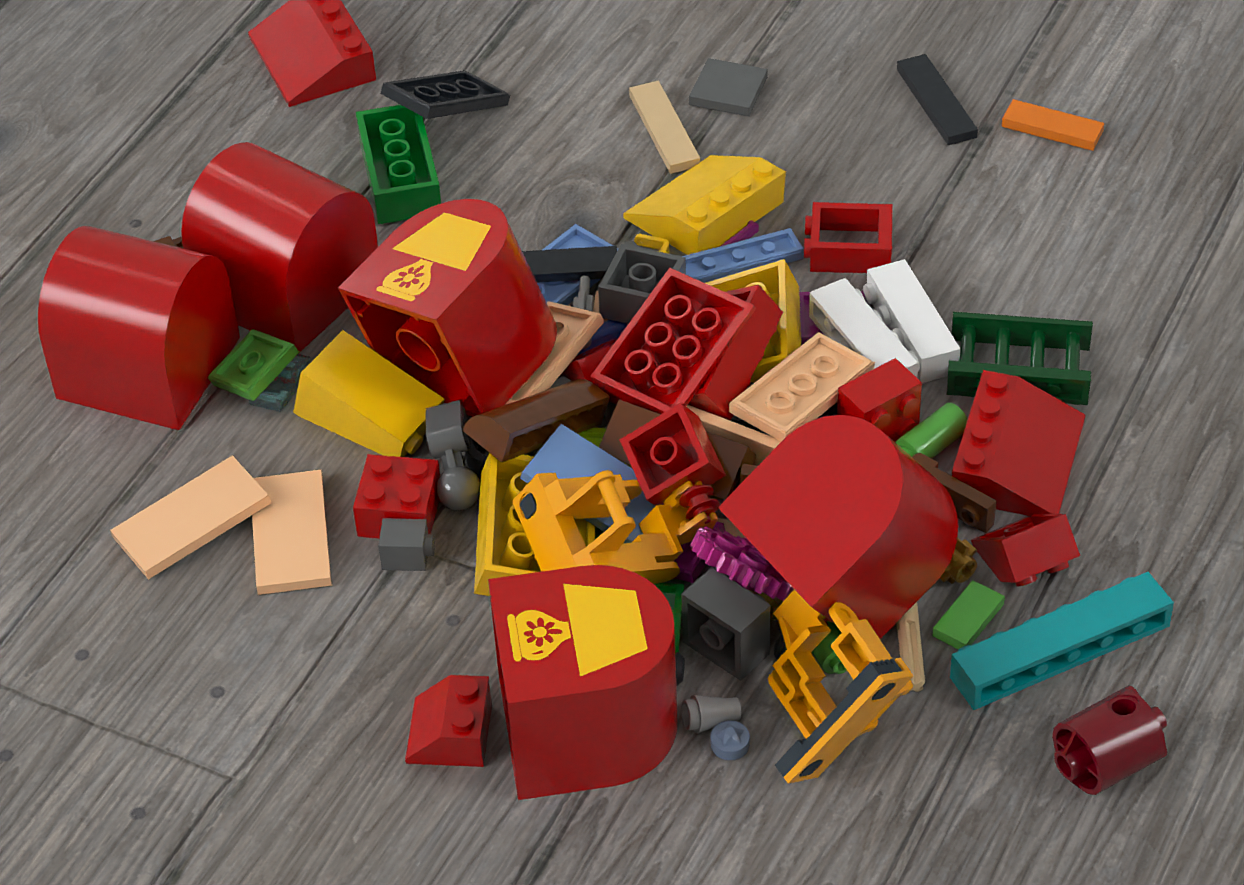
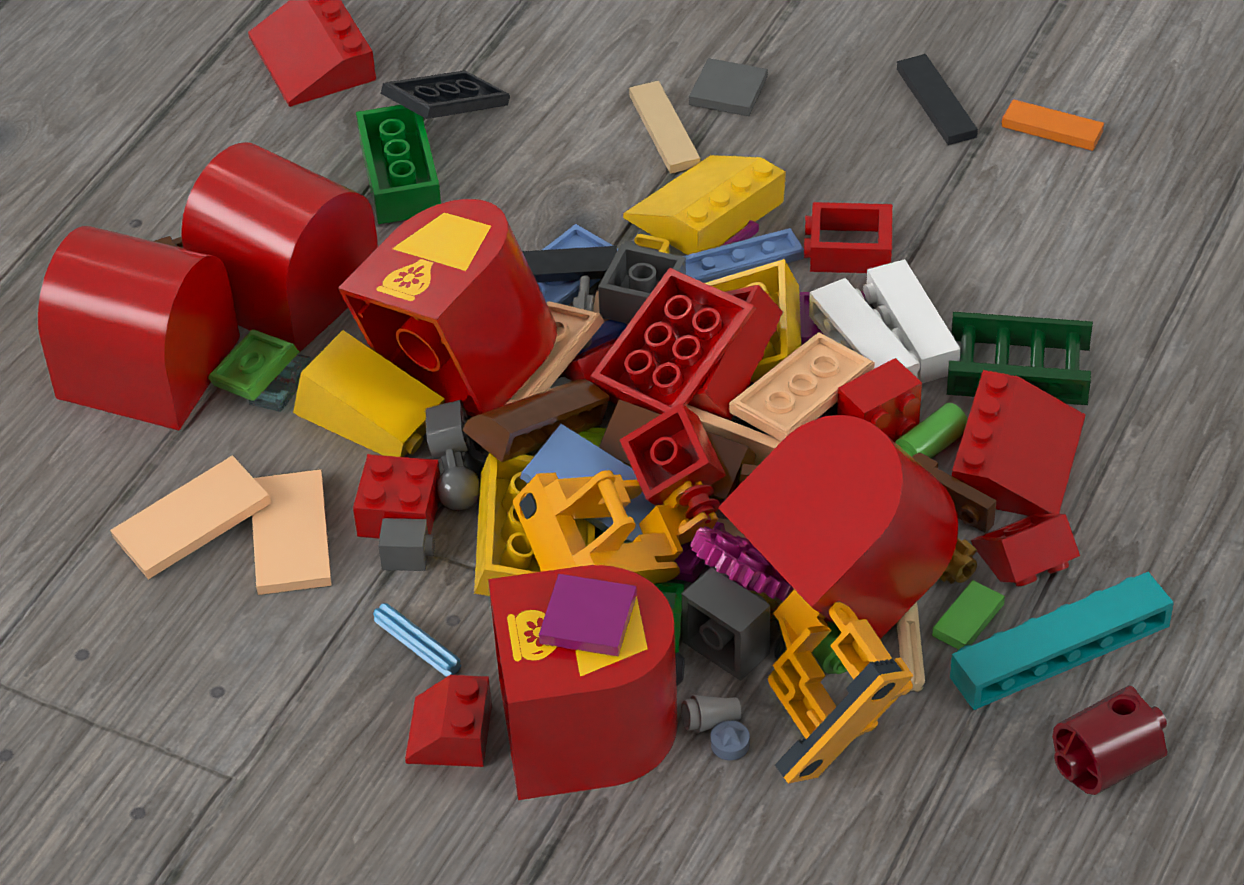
(417, 640): none -> axle
(588, 615): none -> magenta tile

